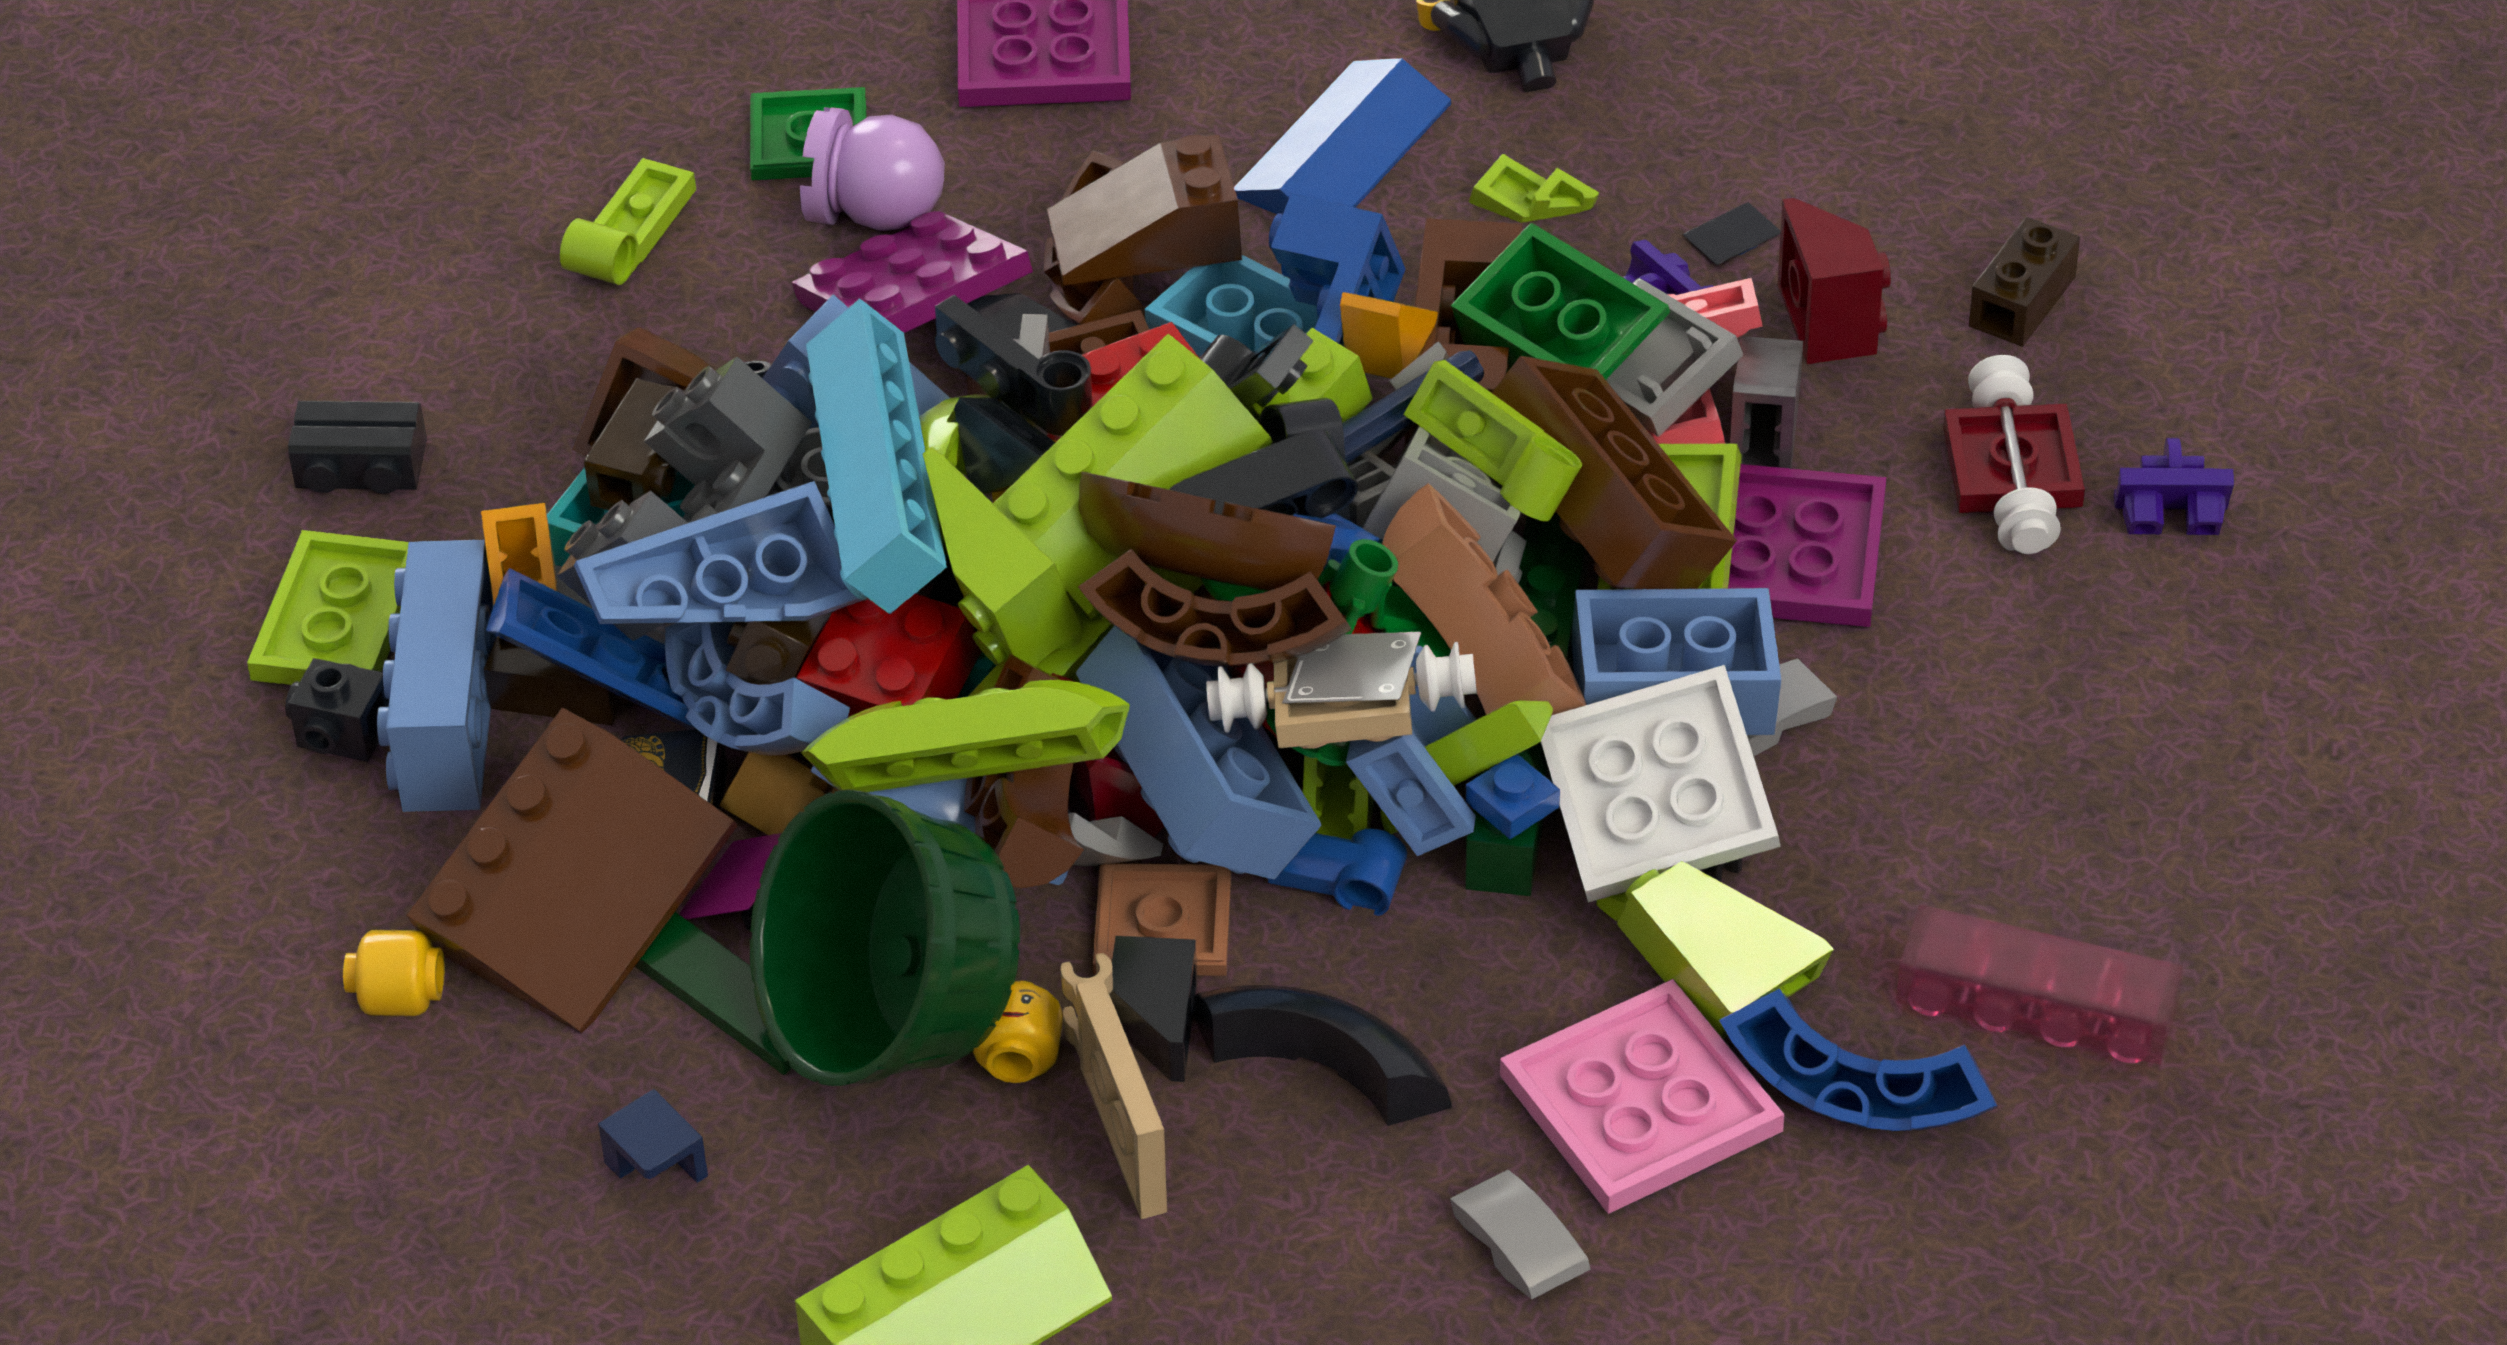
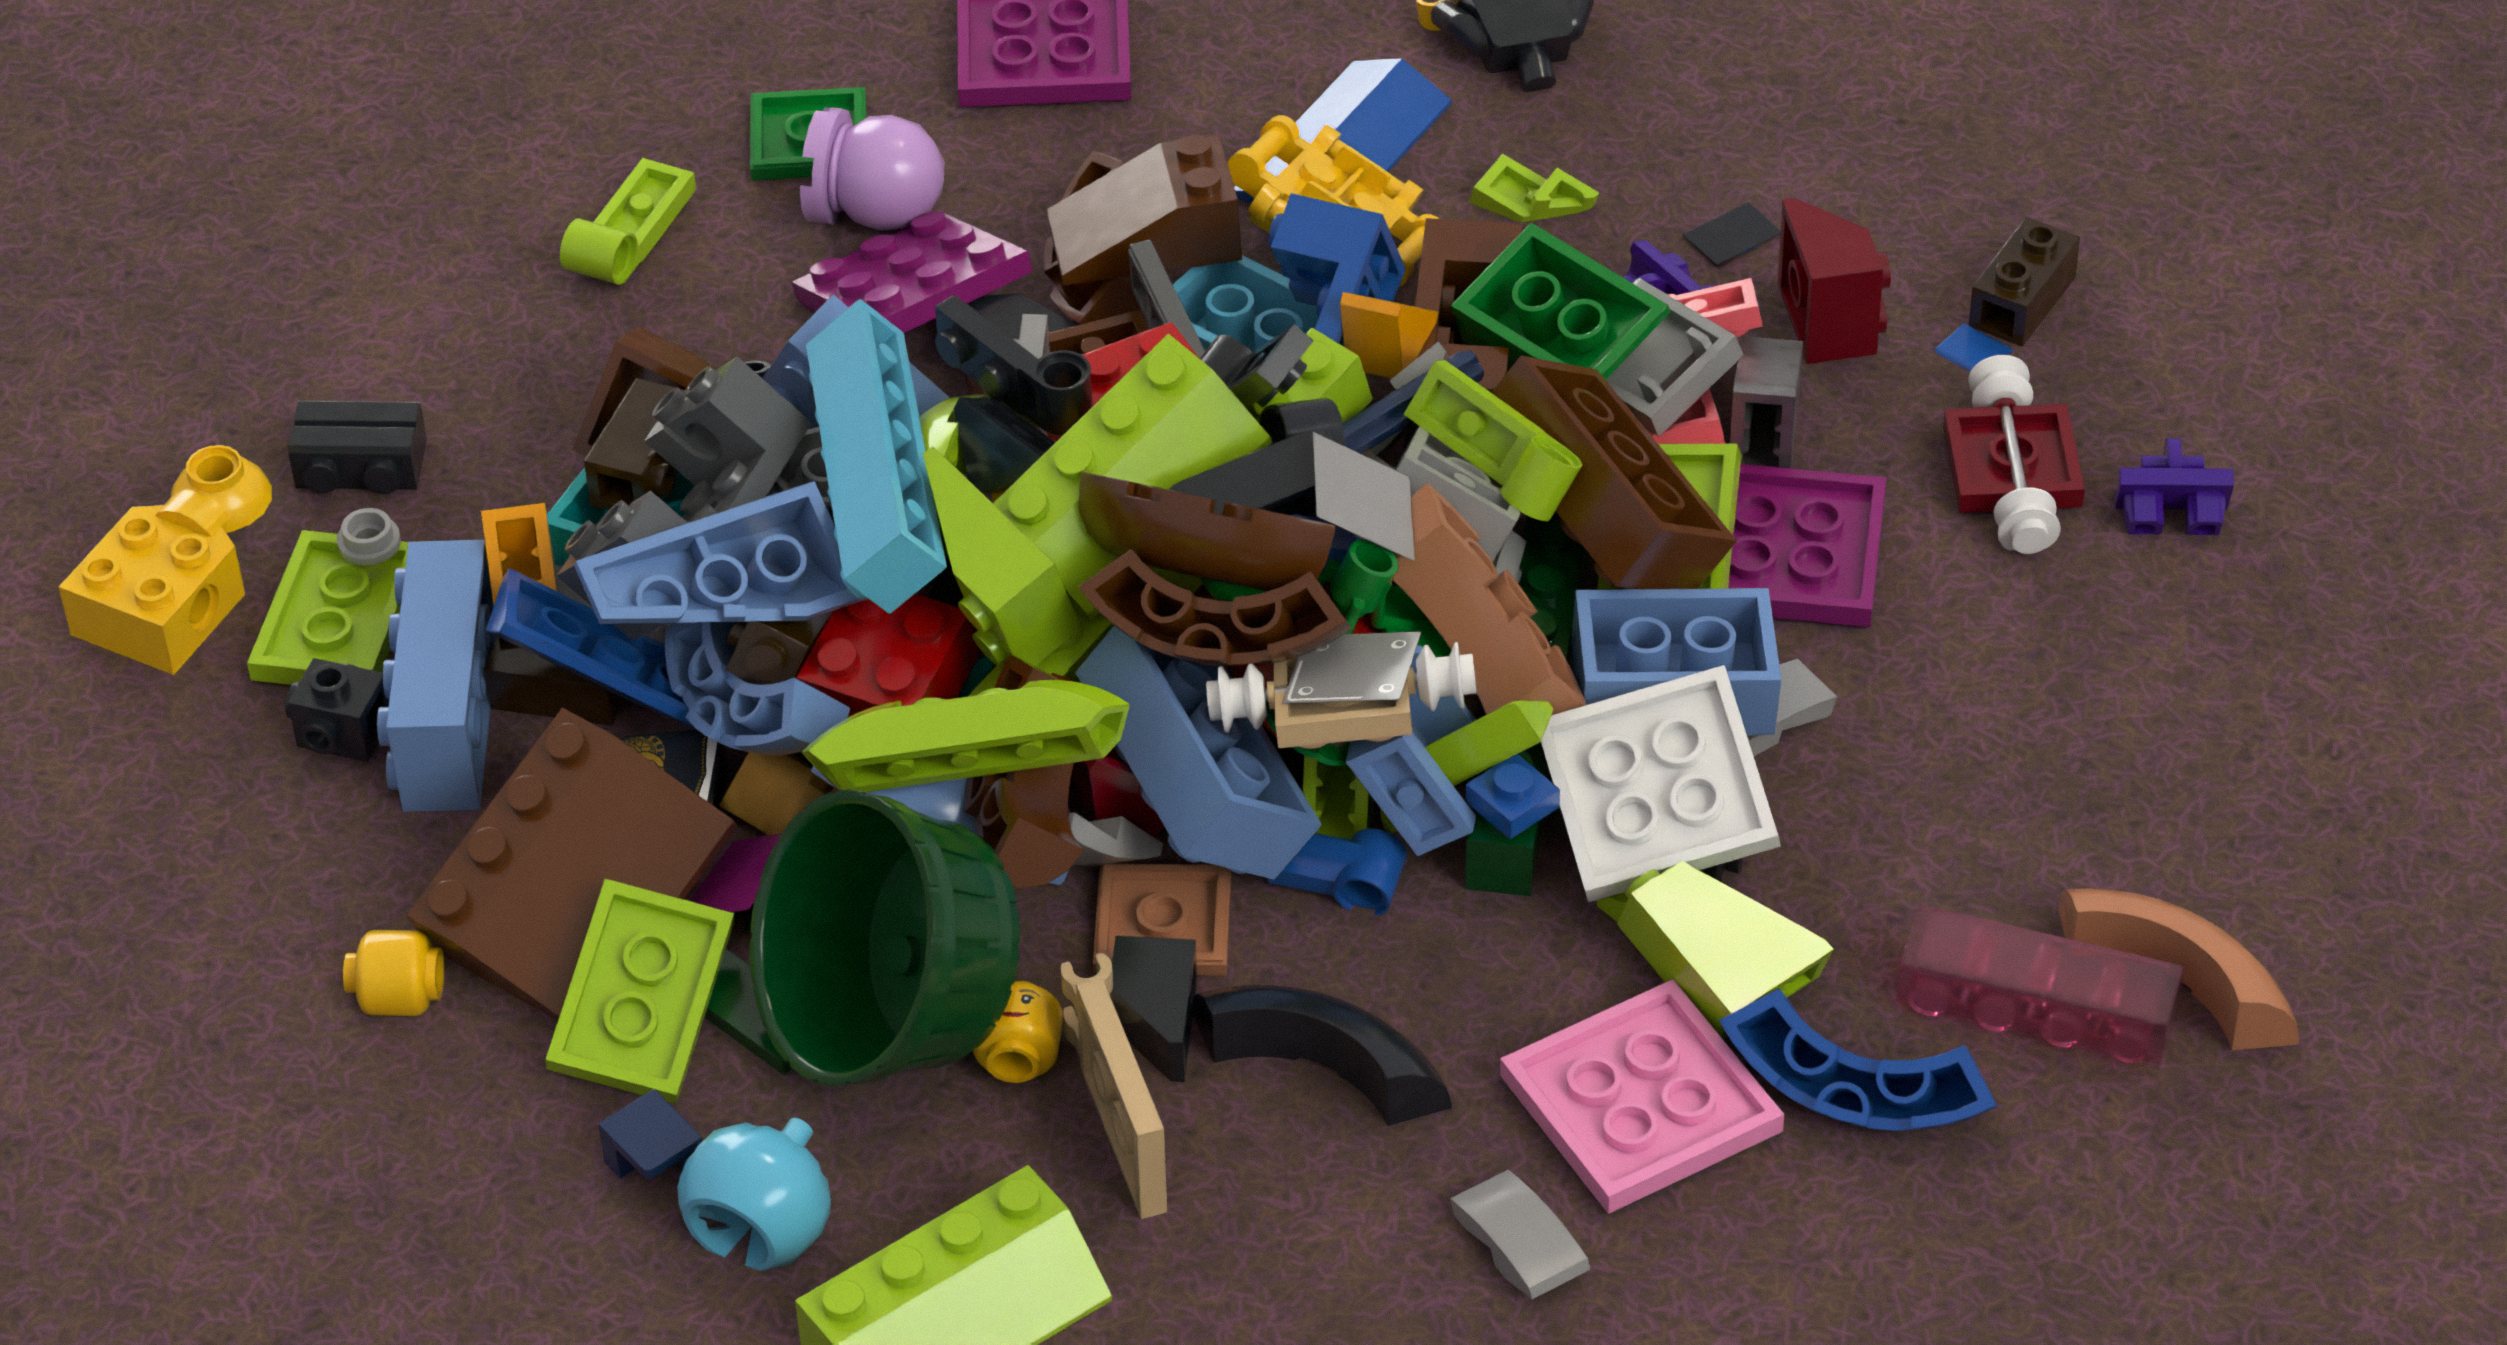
(171, 567): none -> yellow brick
(368, 537): none -> light grey plate
(640, 991): none -> lime plate
(760, 1182): none -> medium azure piece
(1156, 293): none -> dark grey tile
(1330, 173): none -> yellow brick
(1363, 496): none -> light grey sticker
(1969, 346): none -> blue piece
(2215, 964): none -> nougat brick

